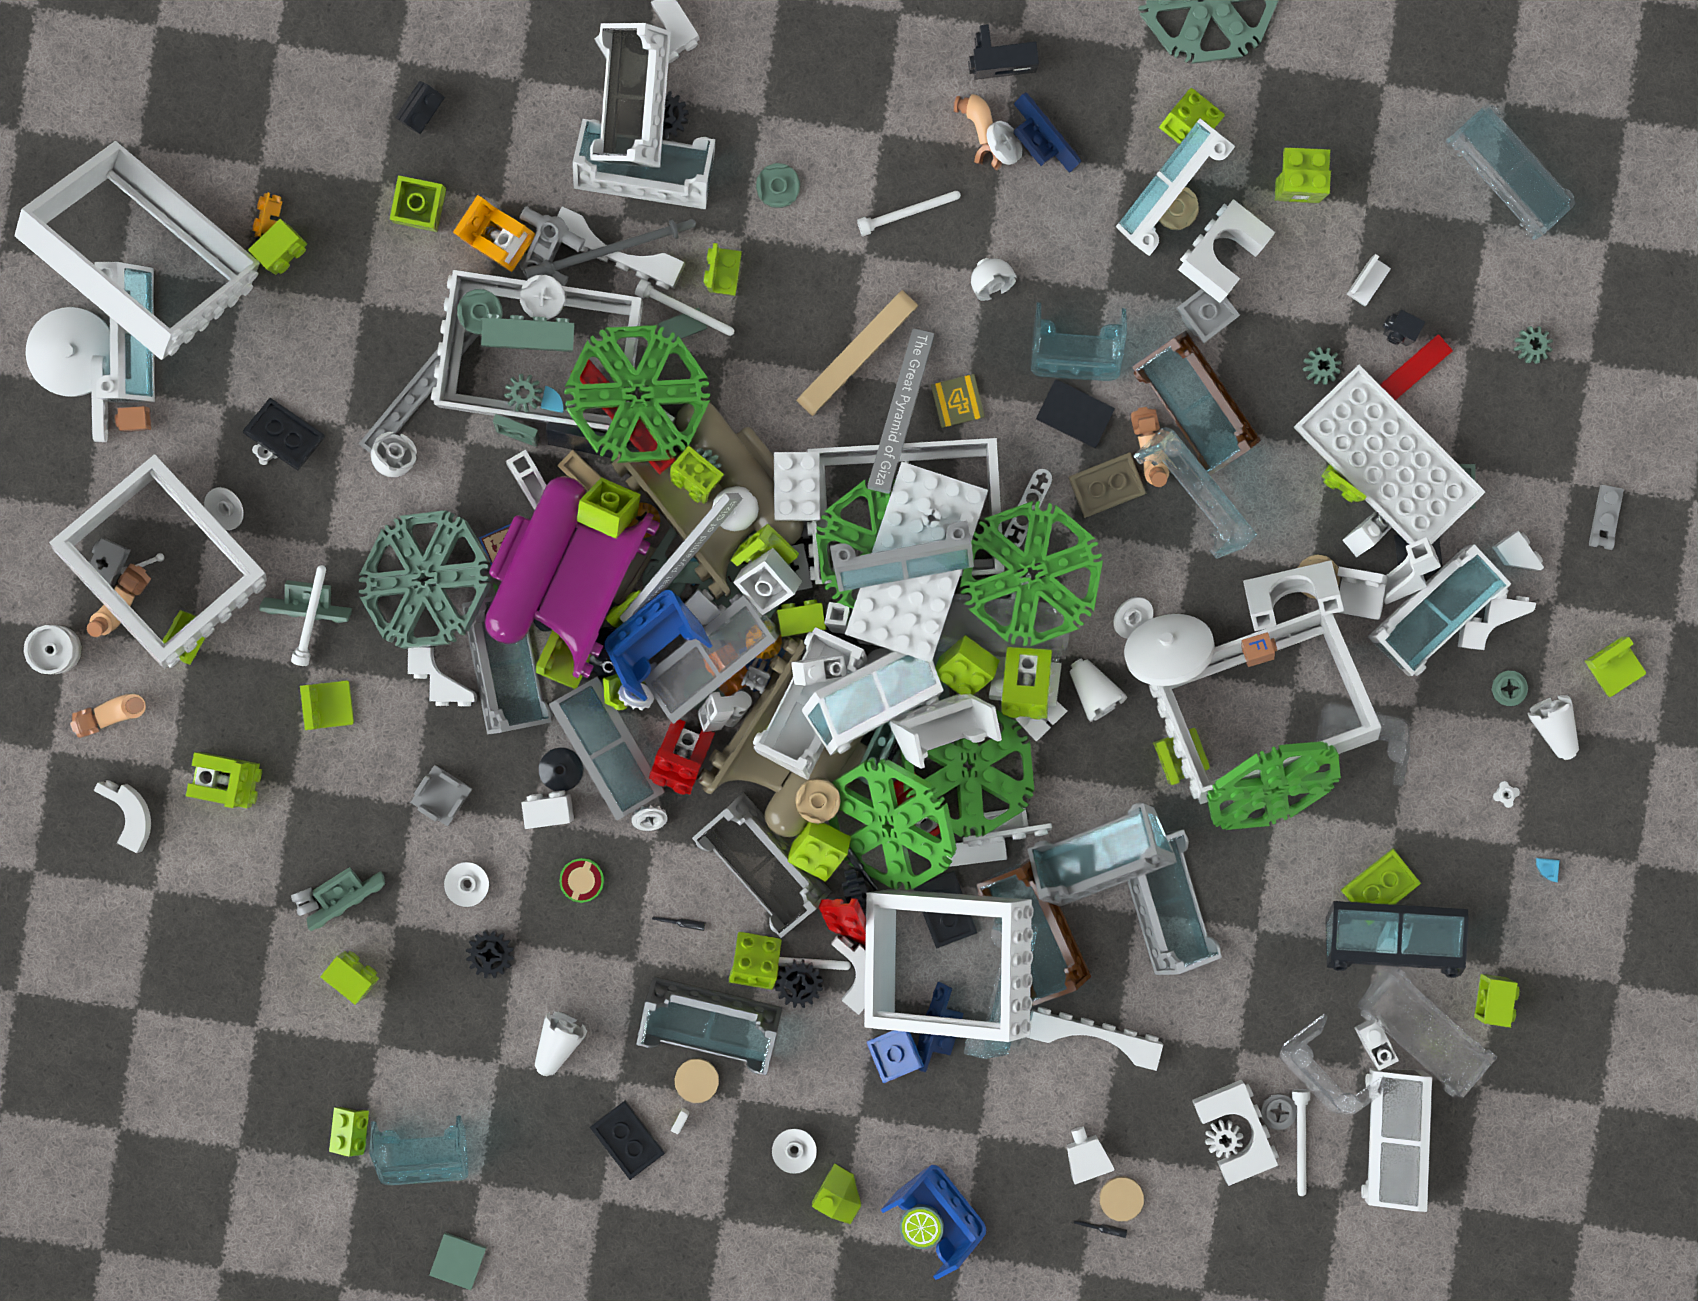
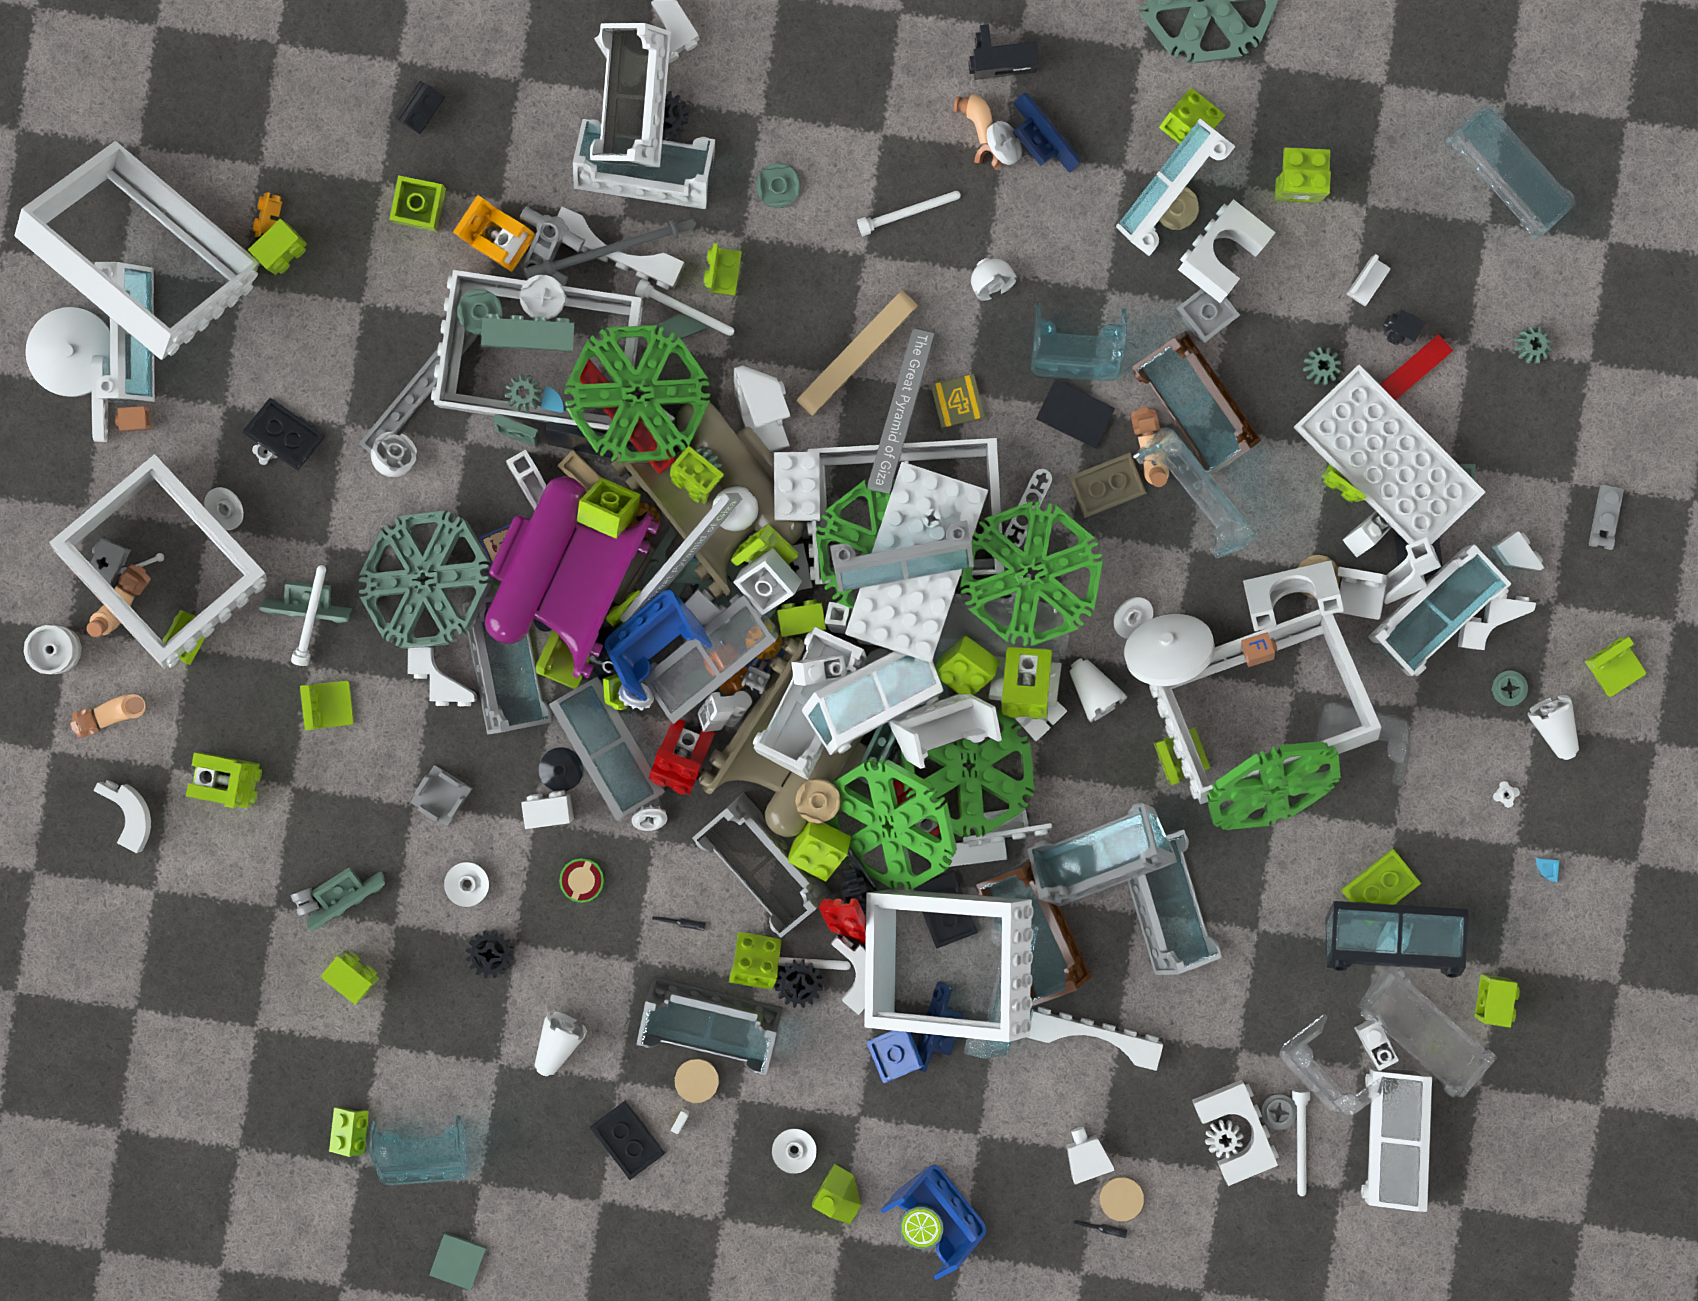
(762, 405): none -> white windscreen

